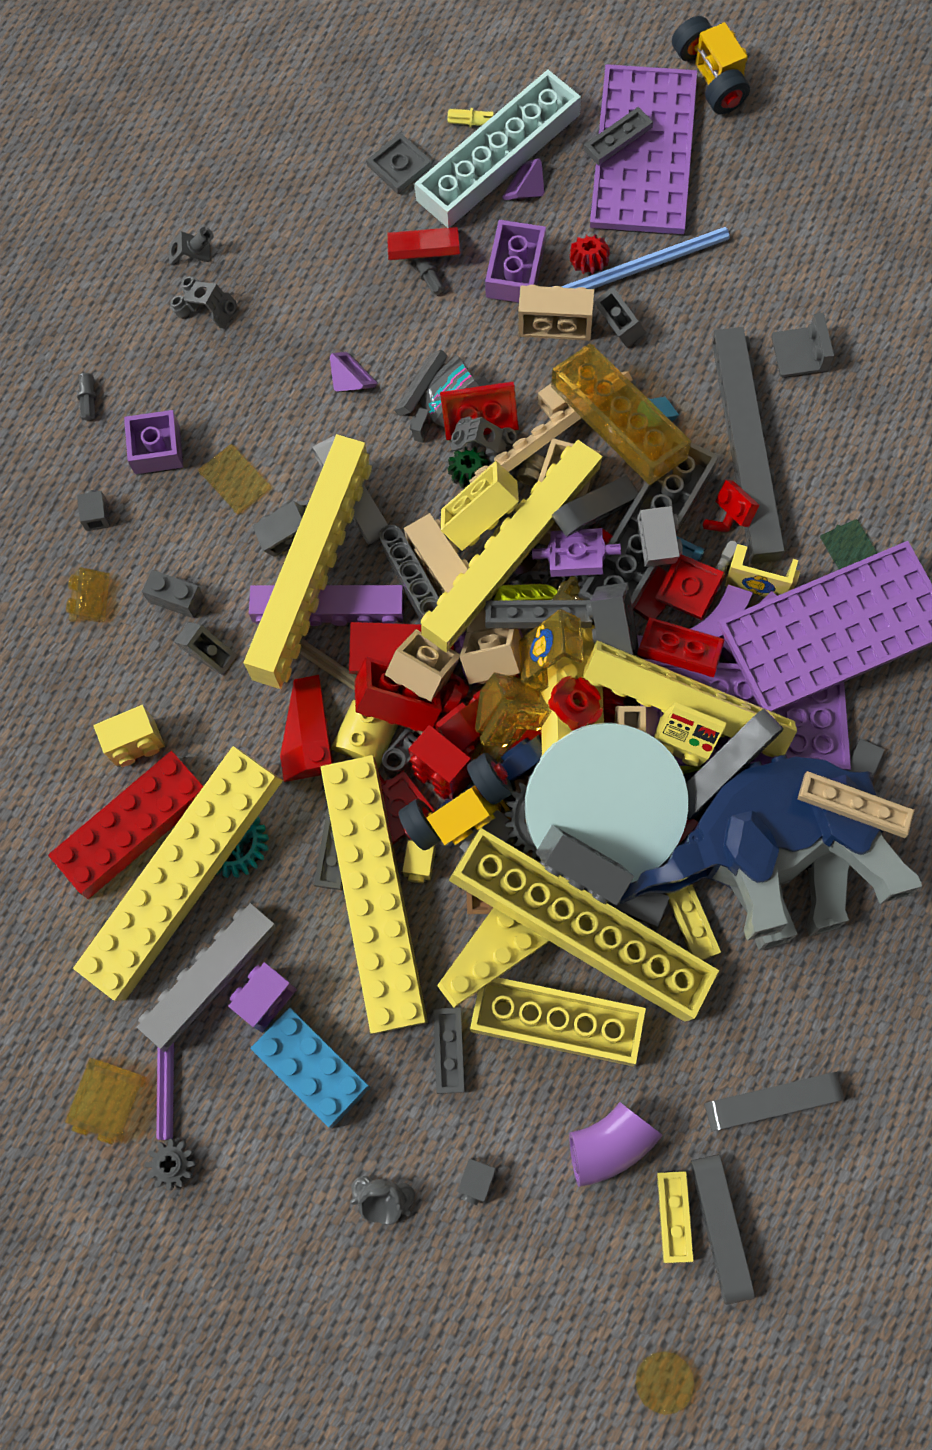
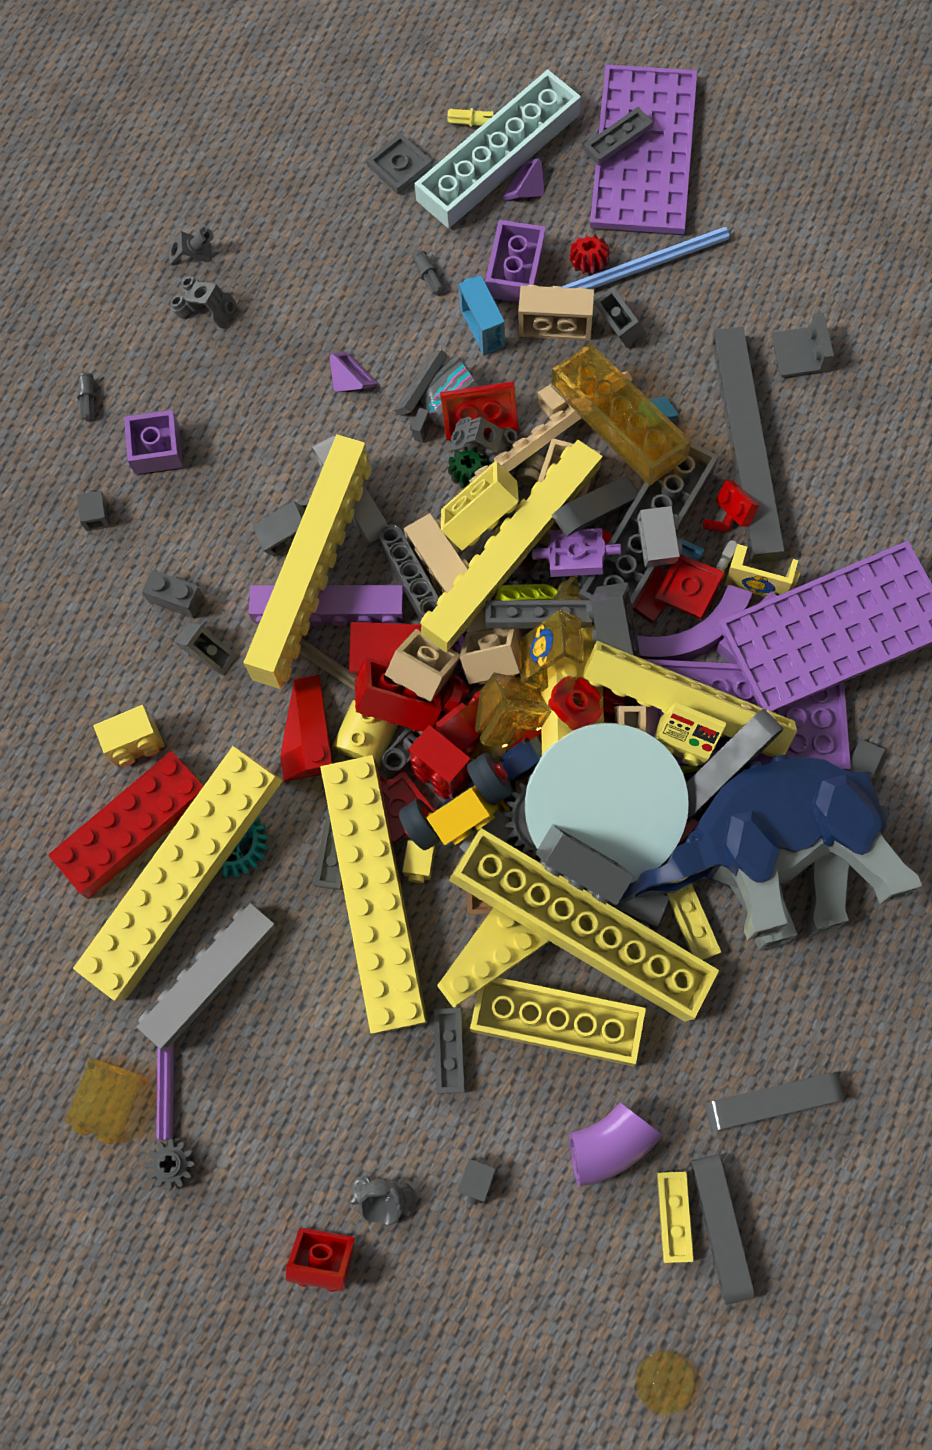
(88, 595): clear yellow bracket -> none
(234, 479): clear yellow piece -> none
(261, 997): medium lavender brick -> none
(310, 1068): dark azure brick -> none
(320, 1260): none -> red brick
(423, 243): red tile -> none
(482, 314): none -> dark azure window
(681, 647): red tile -> none
(718, 60): brick -> none
(848, 544): clear green piece -> none
(856, 804): tan tile -> none

